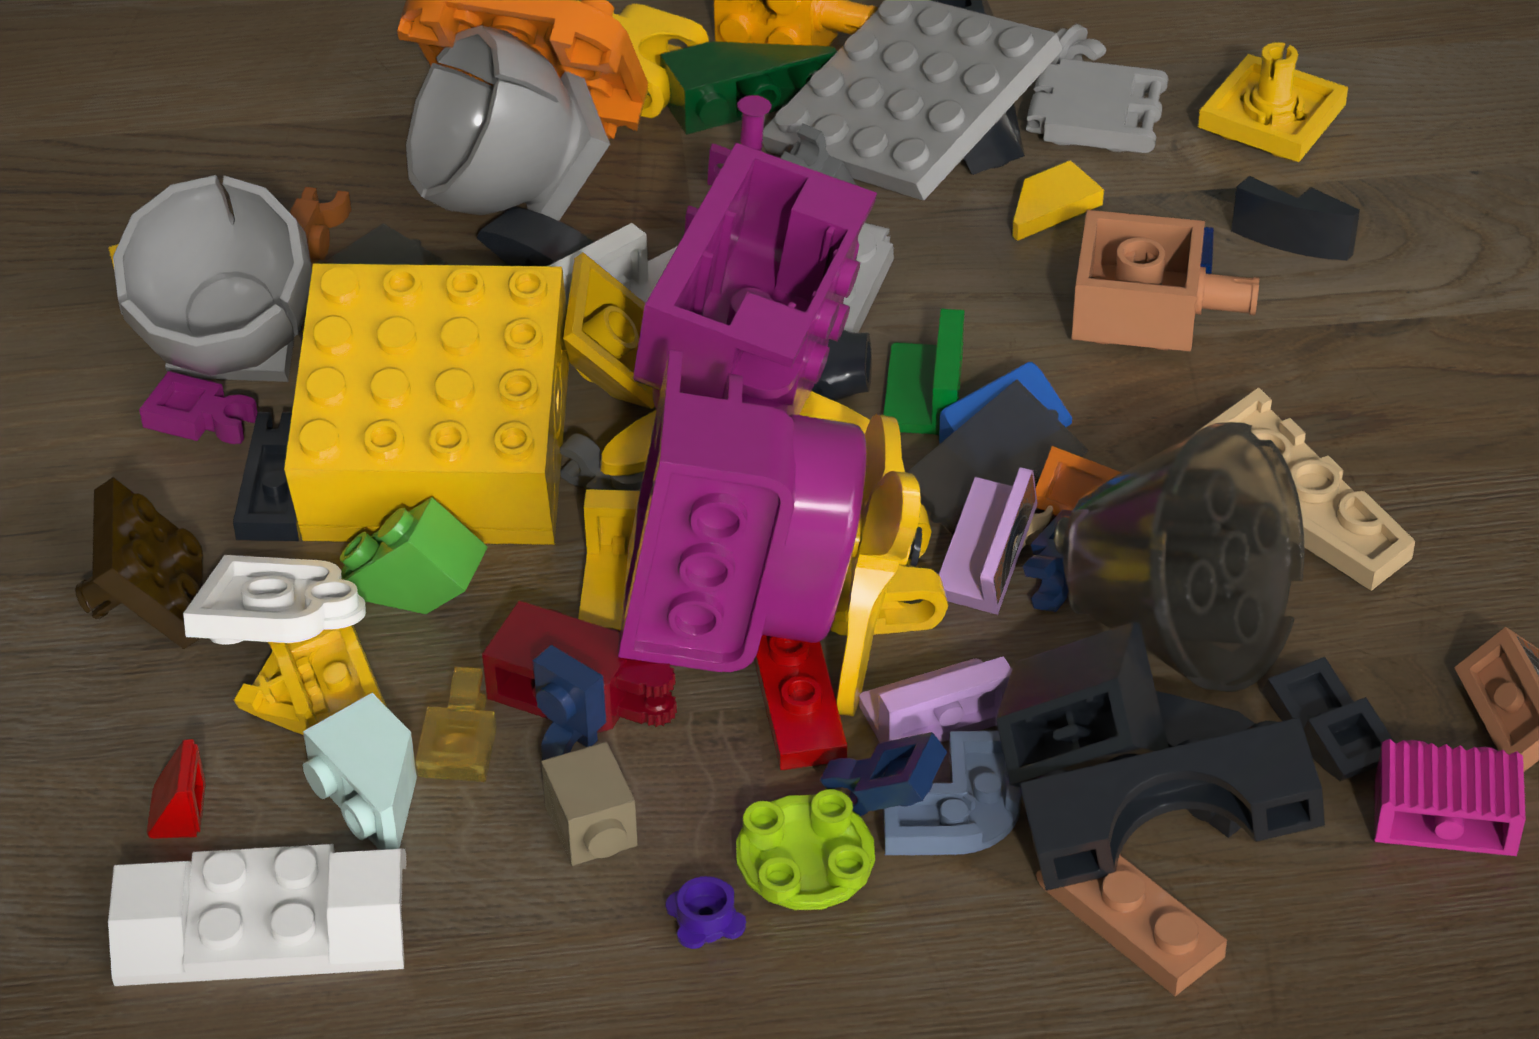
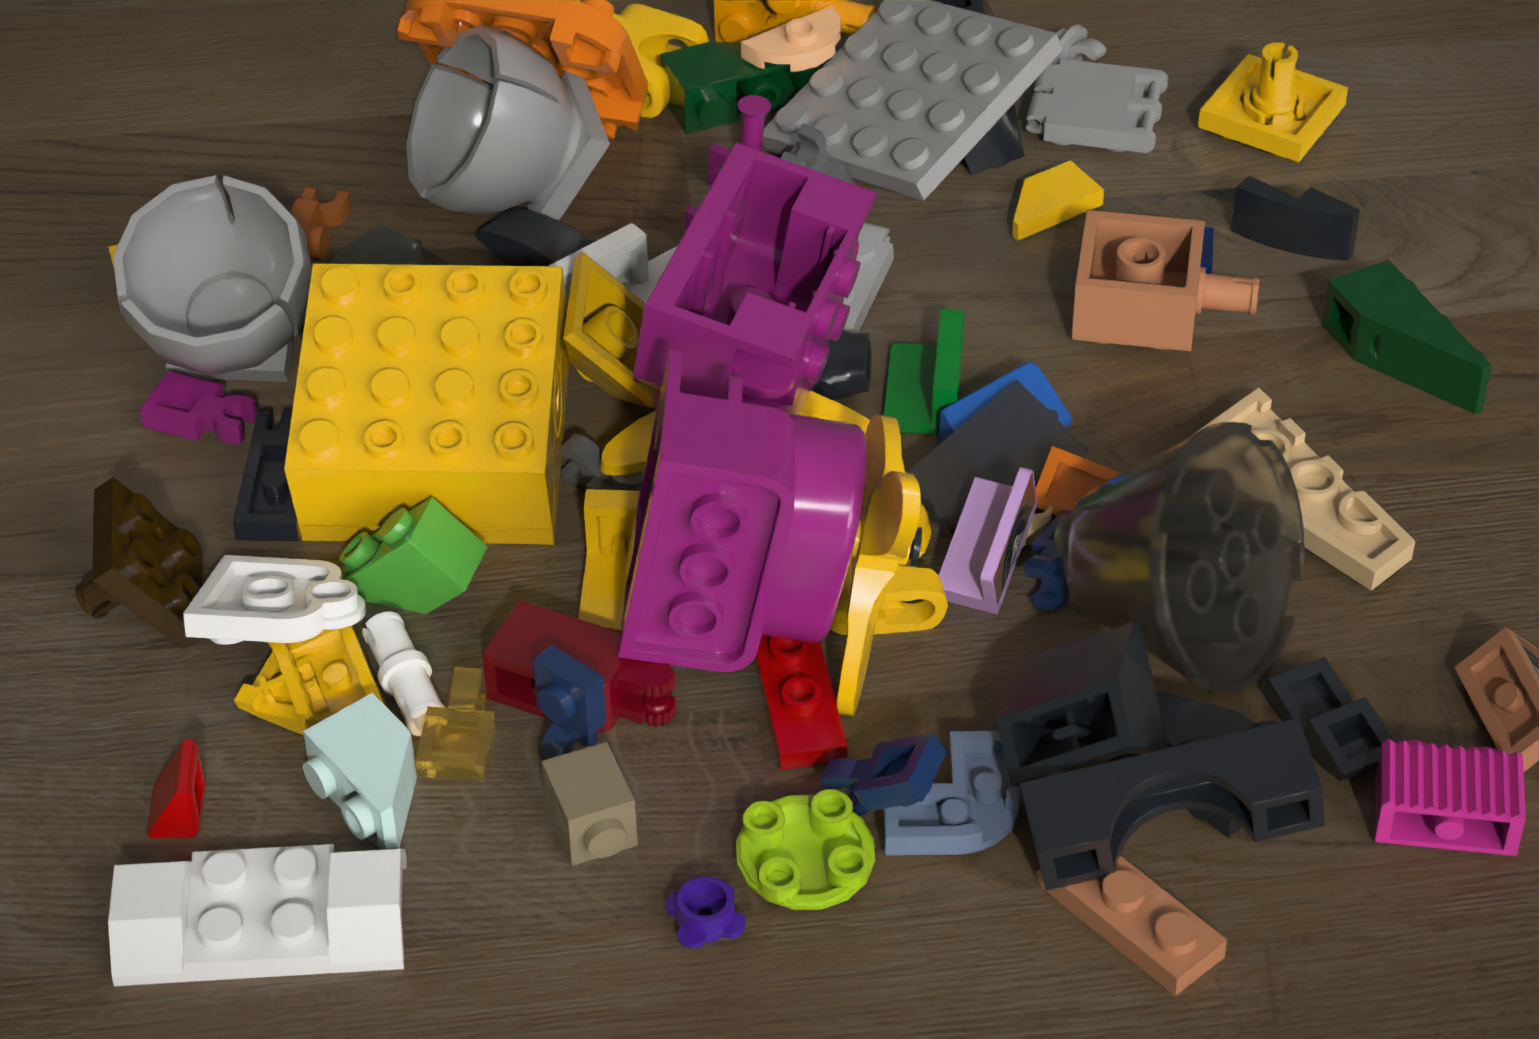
(402, 669): none -> white pin
(800, 42): none -> light nougat plate
(938, 701): lavender panel -> none
(1398, 332): none -> dark green slope

